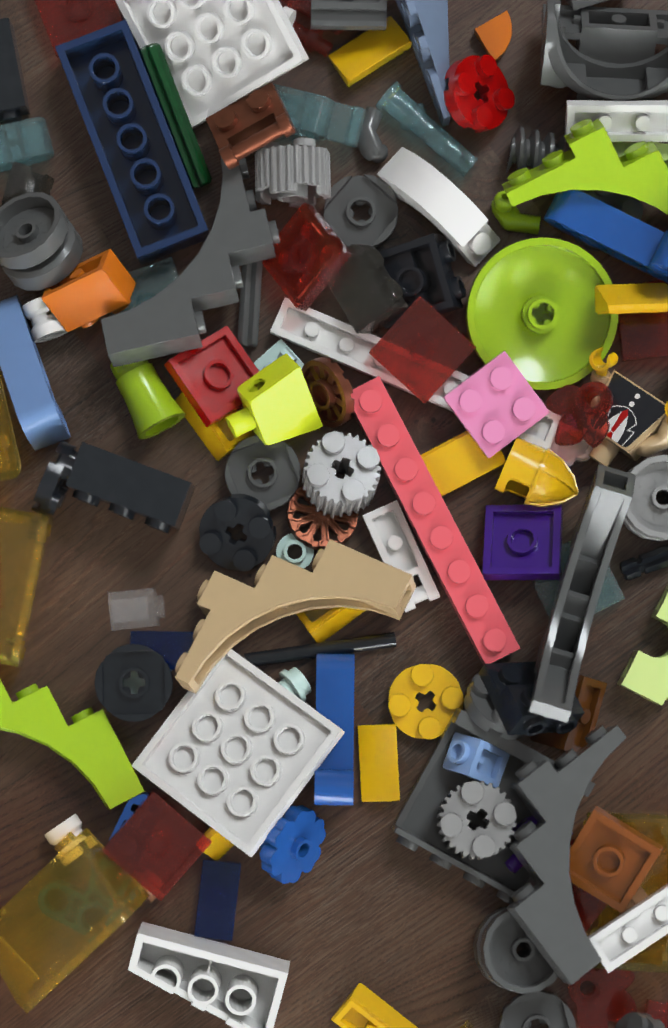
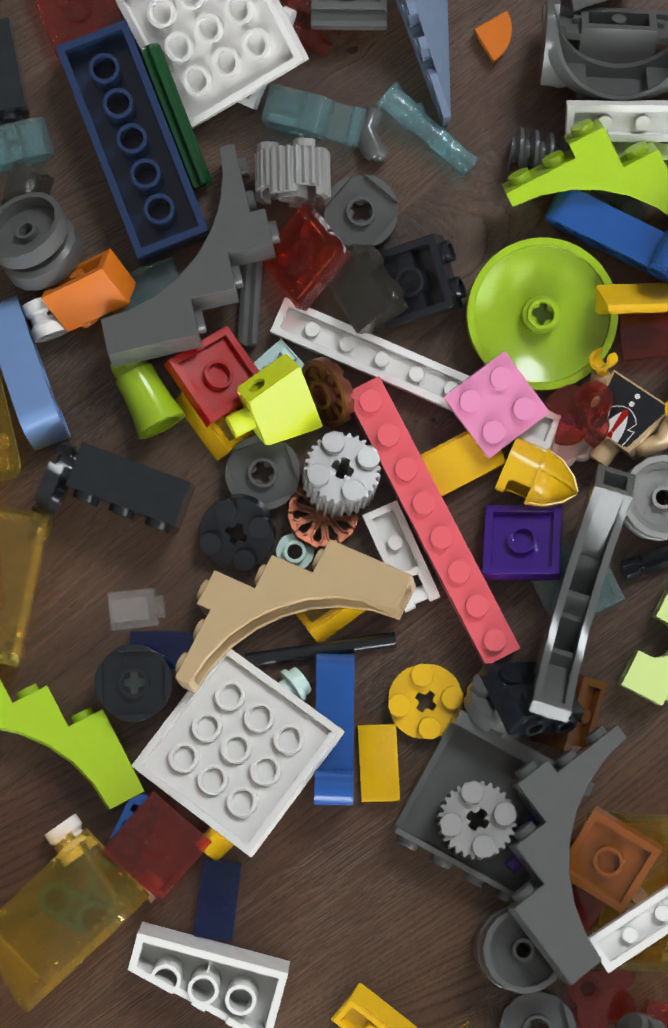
(250, 124): copper plate -> none
(293, 844): blue plant -> none
(369, 52): yellow slope -> none
(422, 349): clear red plate -> none
(441, 203): white arch -> none
(476, 759): light blue bracket -> none
(495, 95): red plate -> none
(511, 218): lime arm -> none

